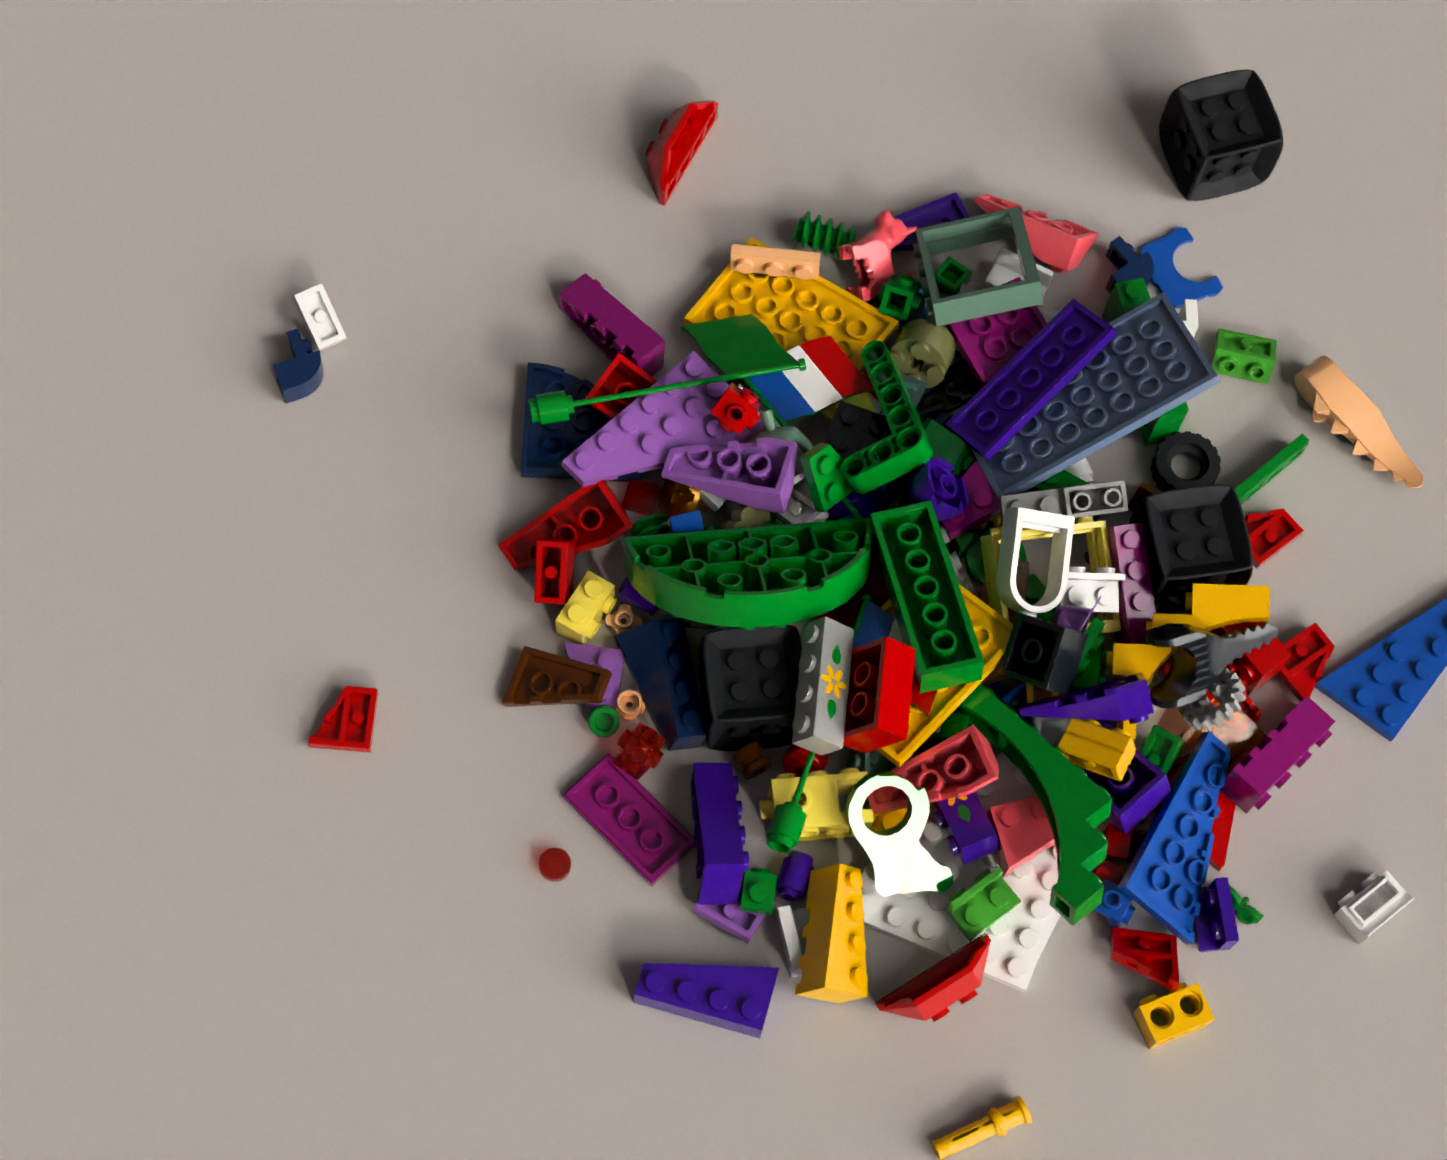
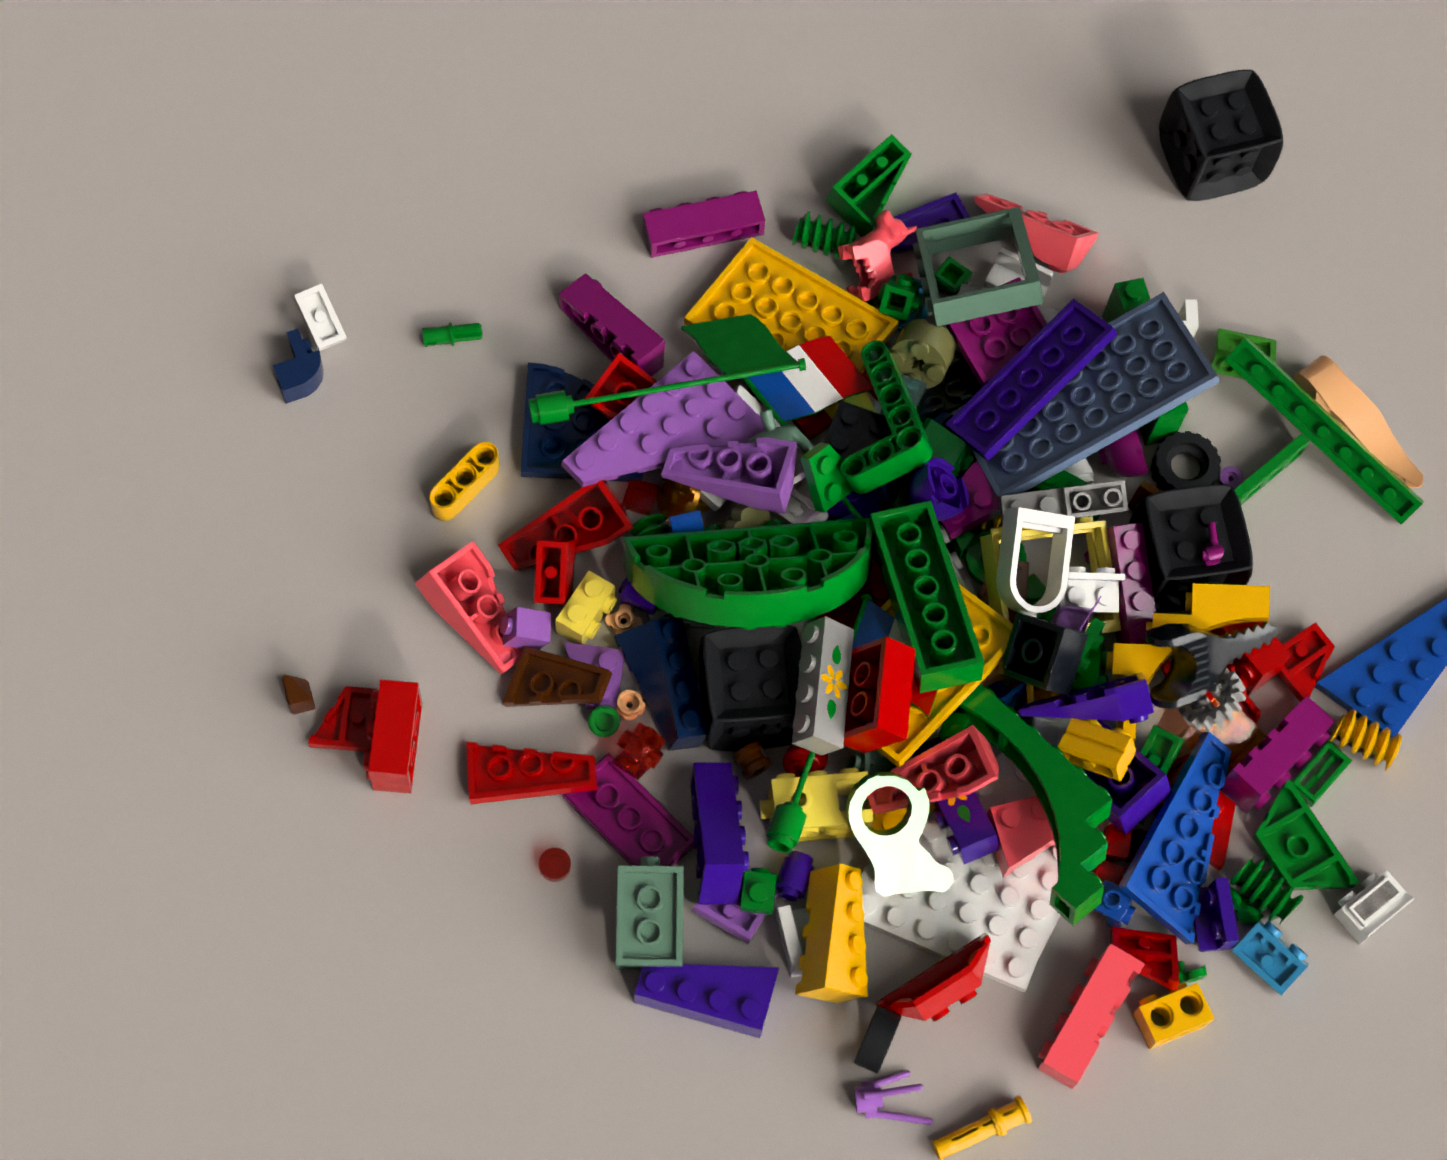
(298, 694): none -> reddish brown slope
(393, 736): none -> red brick
(450, 334): none -> green axle
(469, 468): none -> yellow beam
(469, 602): none -> coral wedge
(519, 774): none -> red wing
(526, 628): none -> medium lavender brick
(649, 915): none -> sand green torso
(678, 144): red wedge -> none
(703, 223): none -> magenta brick
(734, 399): red brick -> none
(775, 261): light nougat plate -> none
(813, 424): none -> red tile
(868, 185): none -> green wedge
(870, 1097): none -> medium lavender plant
(877, 1039): none -> black tyre
(982, 903): bright green bracket -> none
(1089, 1015): none -> coral wedge
(1125, 456): none -> magenta cylinder
(1127, 263): dark blue brick -> none
(1166, 276): blue piece -> none
(1192, 975): none -> green piece
(1213, 554): none -> magenta hand
(1231, 476): none -> medium lavender piece
(1266, 890): none -> green piece
(1270, 533): red wing -> none
(1271, 956): none -> dark azure bracket
(1300, 846): none -> green wing
(1324, 430): none -> green plate
(1336, 753): none -> green tile
(1367, 738): none -> yellow piece

